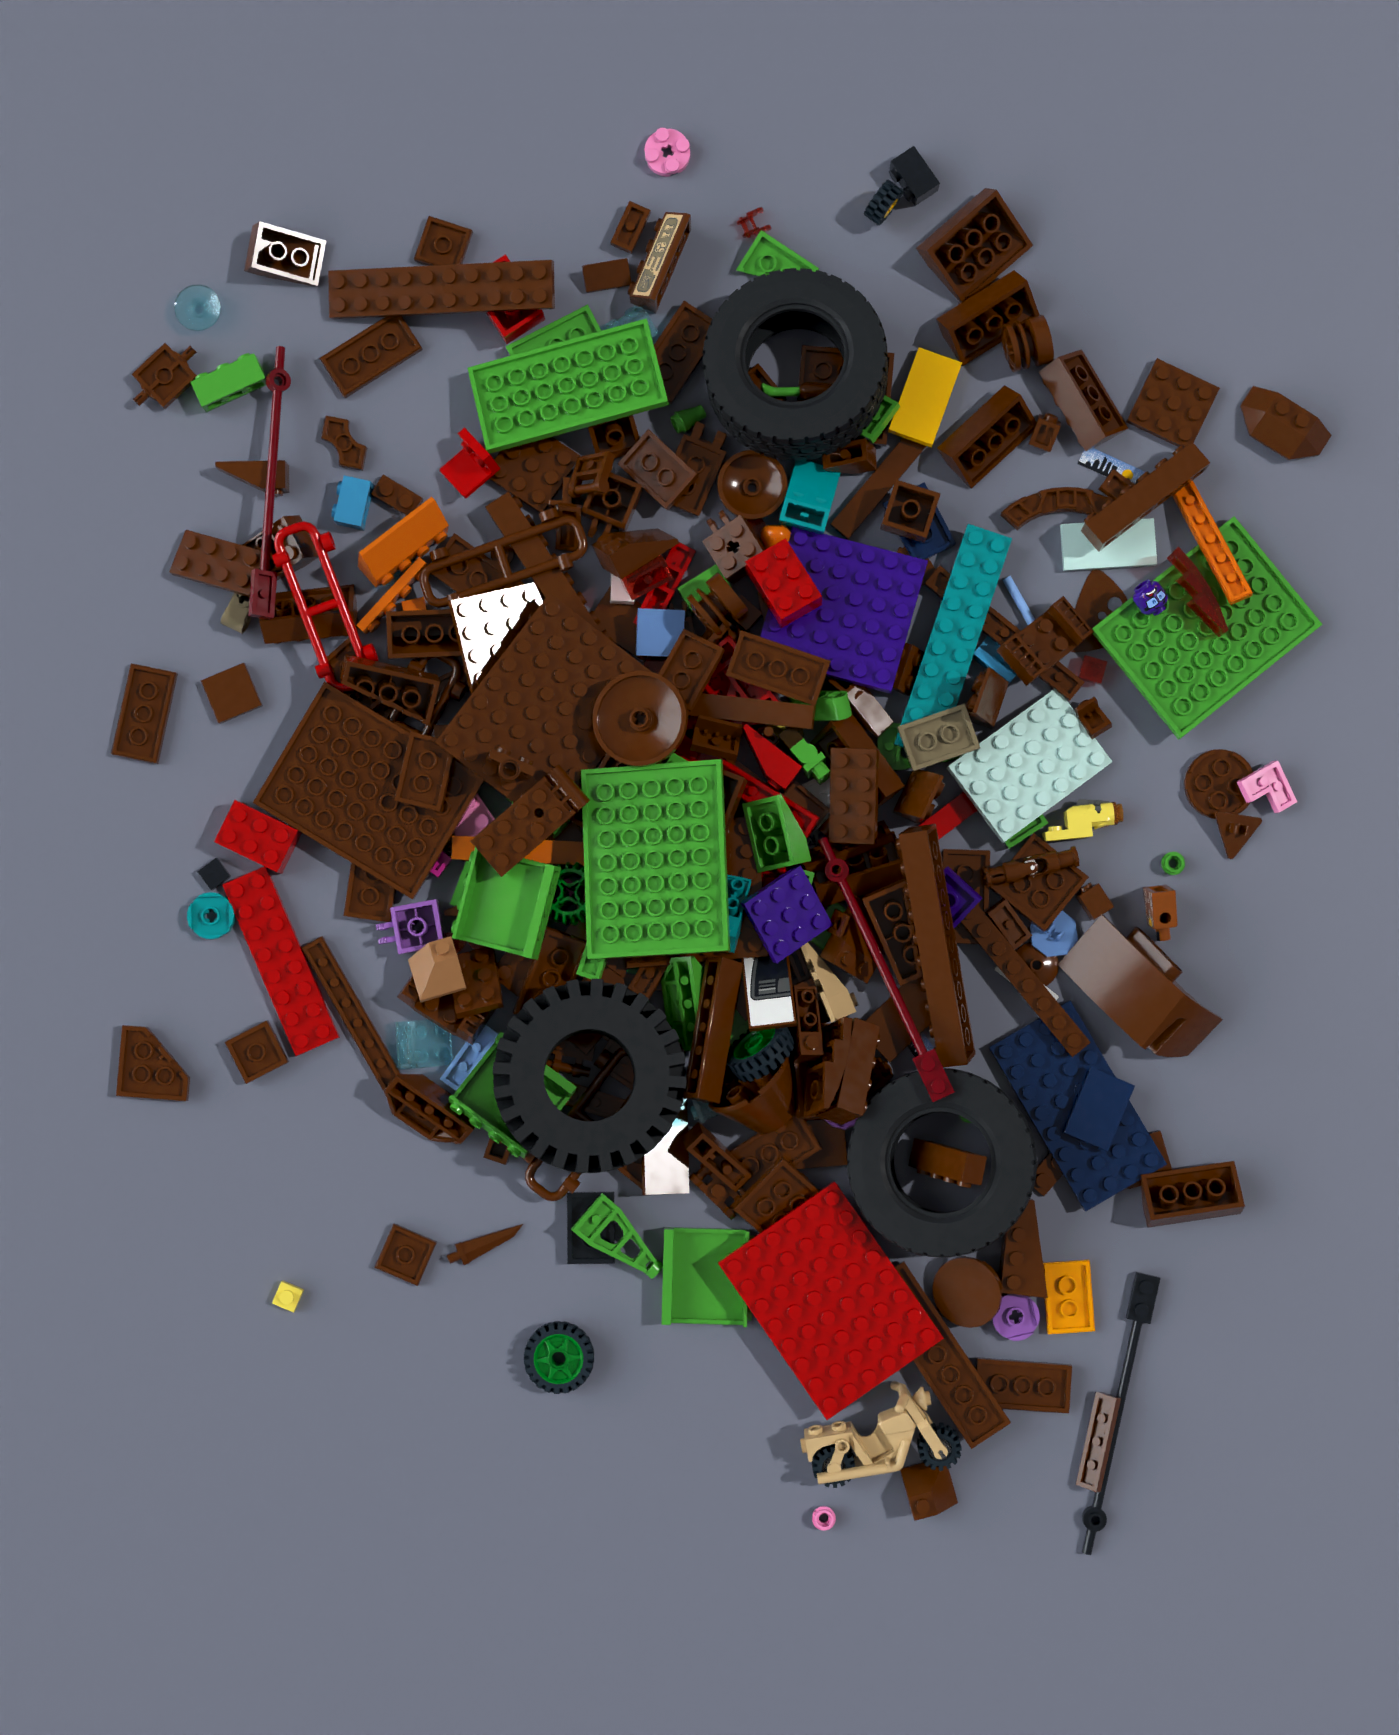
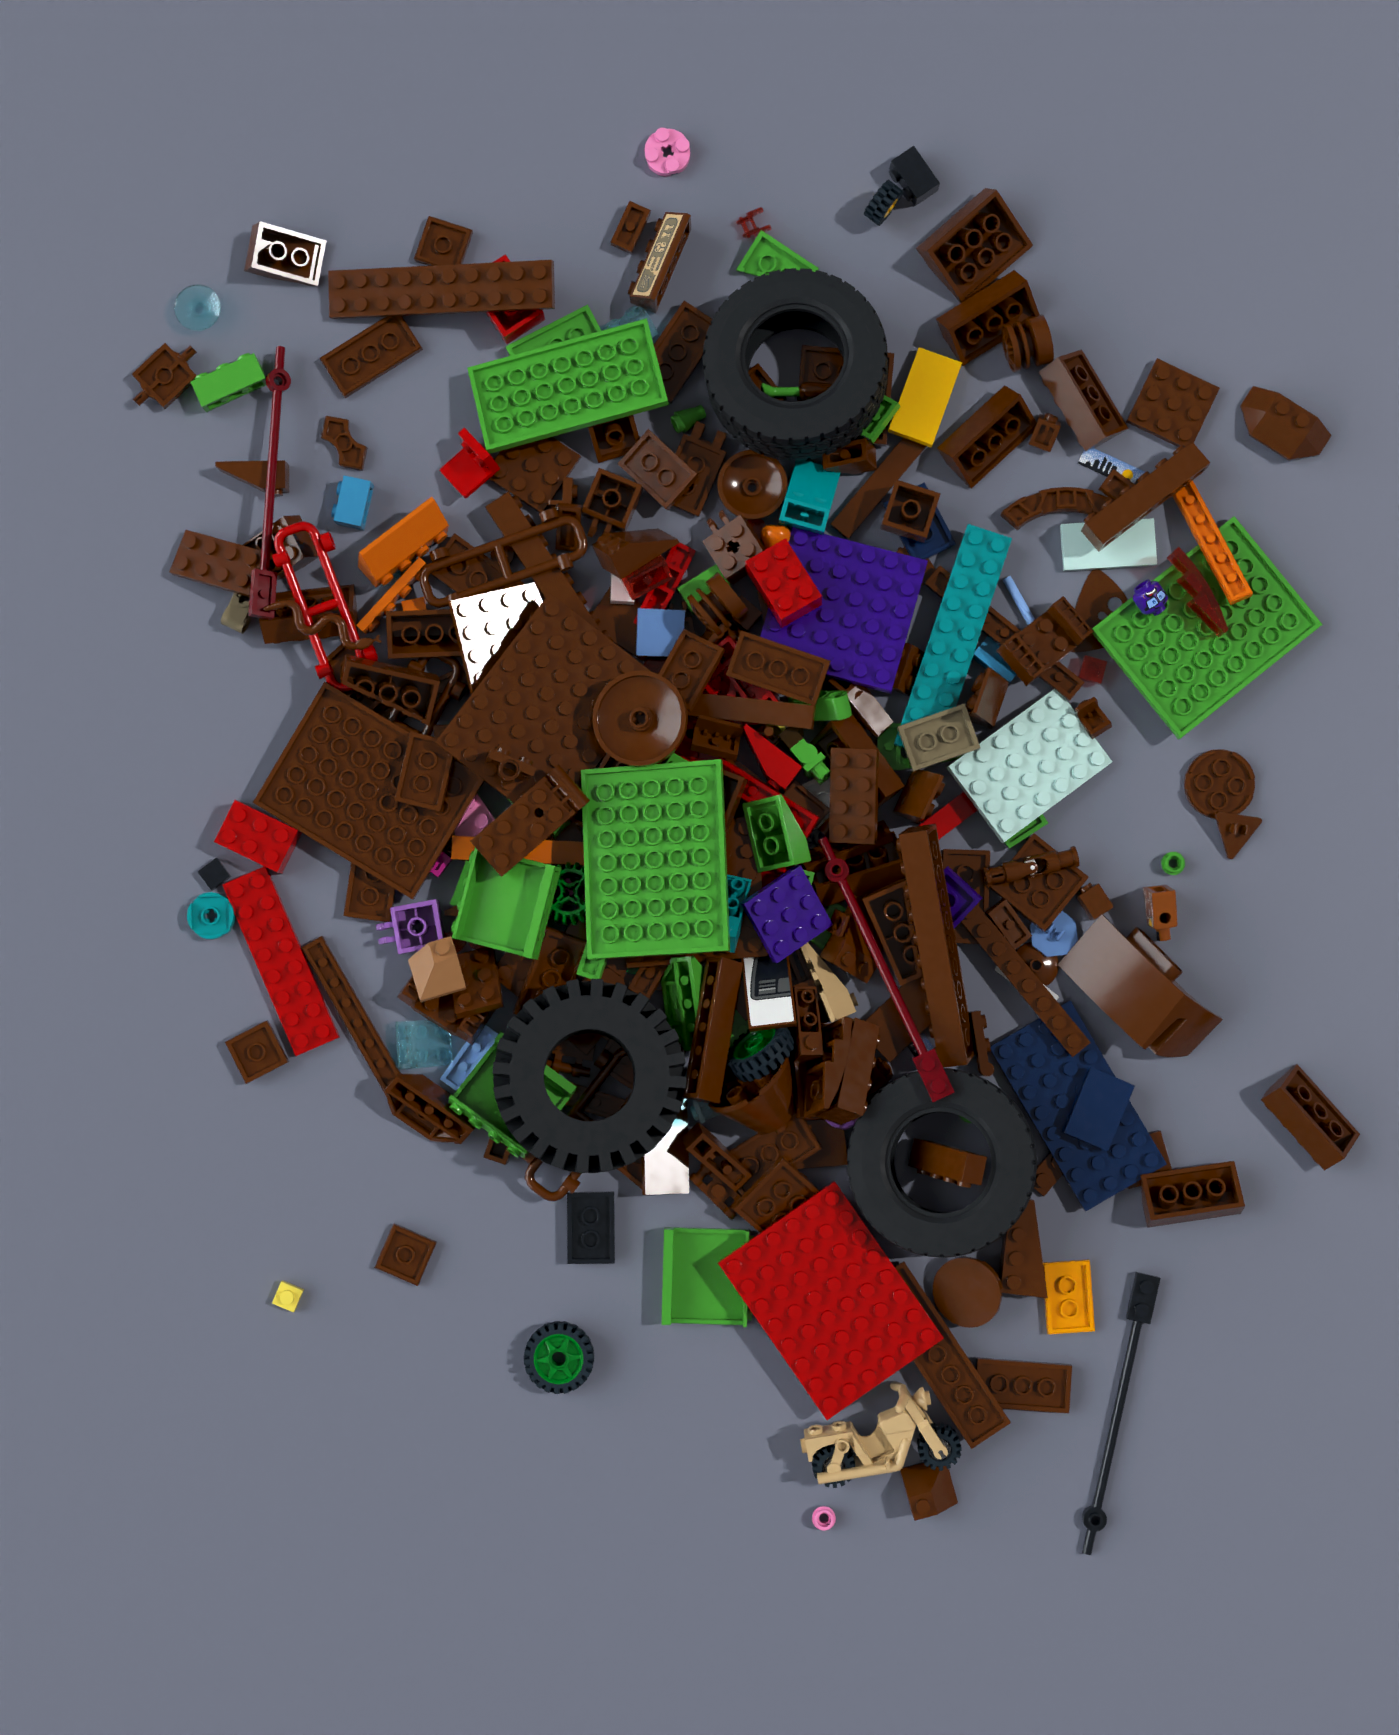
(144, 713): reddish brown tile -> none
(148, 1068): reddish brown plate -> none
(231, 693): reddish brown tile -> none
(362, 643): none -> reddish brown animal
(396, 495): reddish brown plate -> none
(478, 1246): reddish brown bar -> none
(589, 467): reddish brown plate -> none
(595, 1221): bright green plate -> none
(606, 275): reddish brown slope -> none
(981, 1044): none -> reddish brown plate
(1026, 1324): medium lavender plate -> none
(1084, 816): light yellow plate -> none
(1098, 1441): plate -> none
(1269, 781): bright pink plate -> none
(1310, 1117): none -> reddish brown slope

